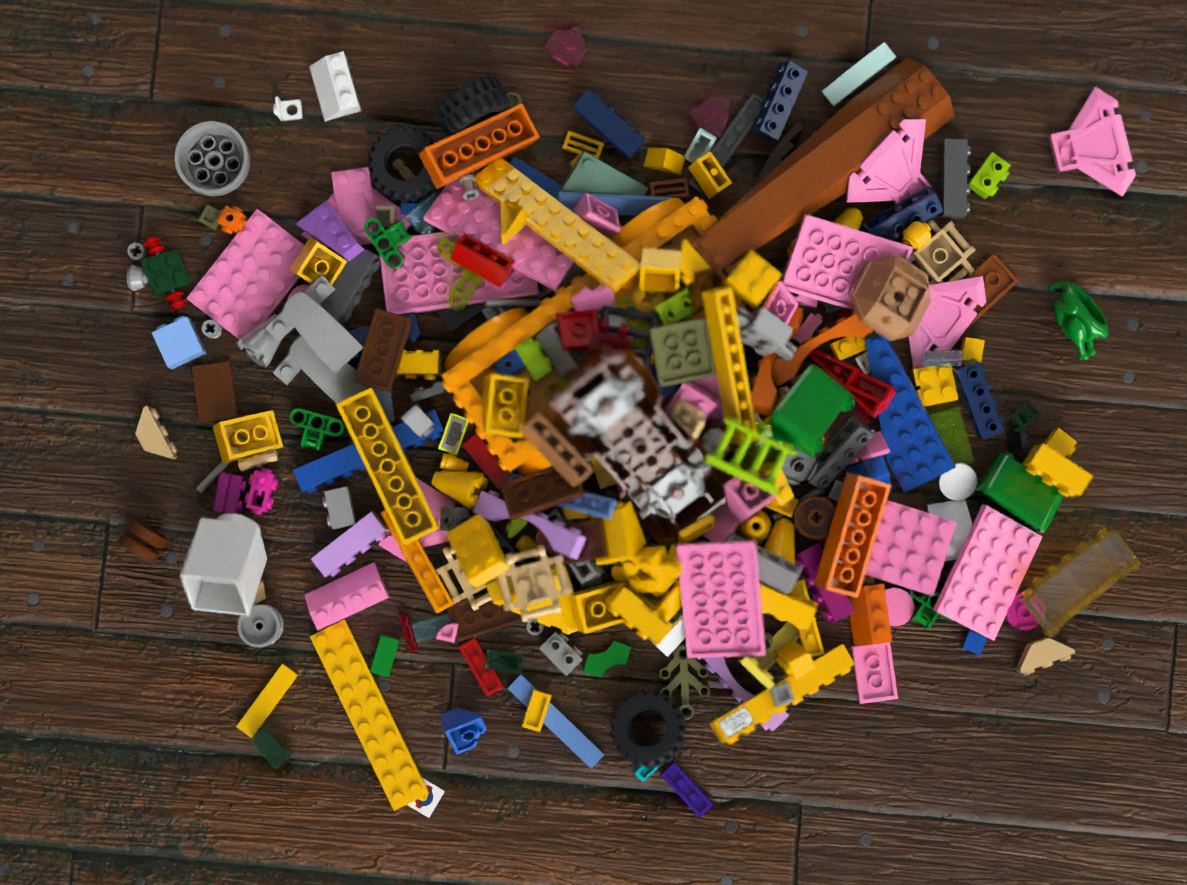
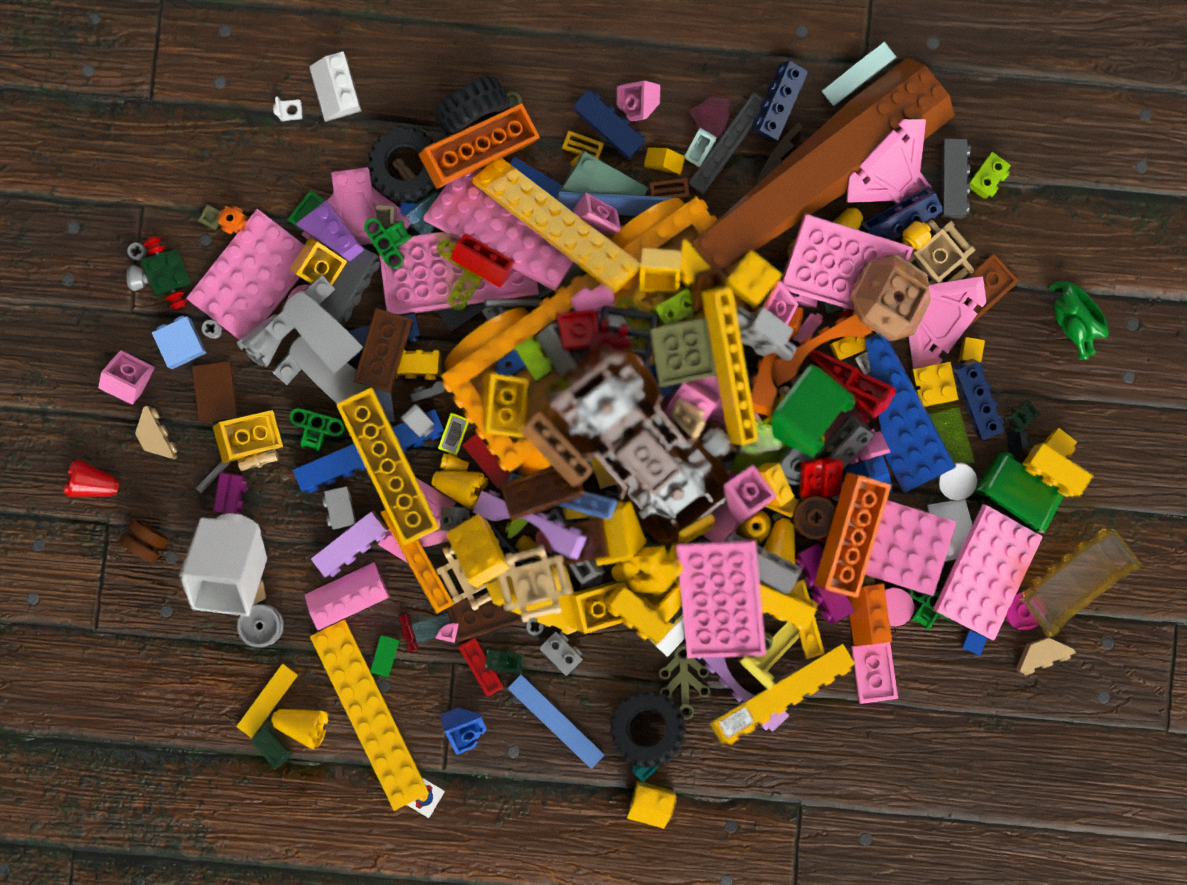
(89, 481): none -> red cone
(125, 377): none -> bright pink slope
(194, 142): light grey wheel -> none
(262, 485): dark pink brick -> none
(301, 725): none -> yellow cone
(306, 206): none -> green tile
(468, 187): light grey bush -> none
(511, 220): yellow slope -> none
(536, 710): yellow tile -> none
(567, 46): clear pink plate -> none
(599, 663): green tile -> none
(638, 99): none -> bright pink slope
(648, 461): none -> tile
(651, 804): none -> yellow slope
(686, 789): dark purple tile -> none
(709, 175): yellow brick -> none
(733, 466): lime fence -> none
(781, 694): light grey tile -> none
(794, 659): yellow brick -> none
(821, 478): none -> red slope
(943, 358): clear light blue tile -> none
(1096, 144): bright pink plate -> none

